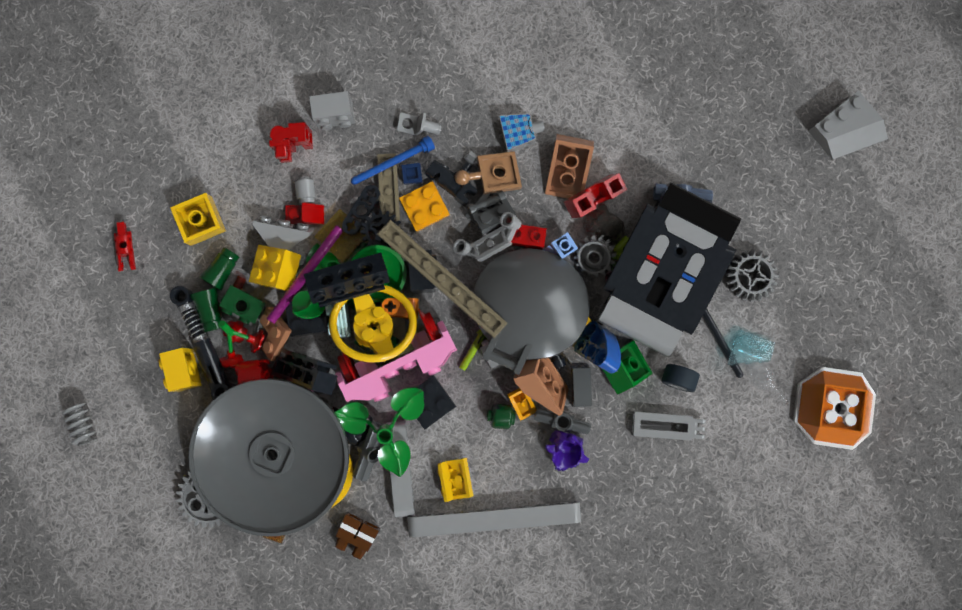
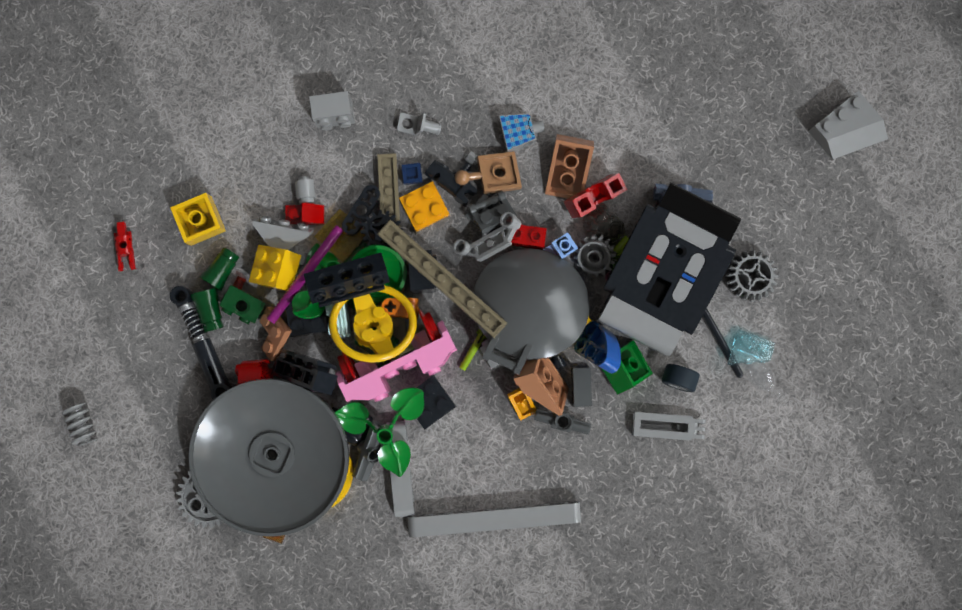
(179, 370): yellow brick -> none
(237, 333): red plant -> none
(286, 139): red hips -> none
(348, 531): reddish brown hips -> none
(425, 145): blue piece -> none
(455, 479): yellow bracket -> none
(501, 416): dark green head -> none
(566, 450): dark purple hair -> none
(816, 408): orange piece -> none

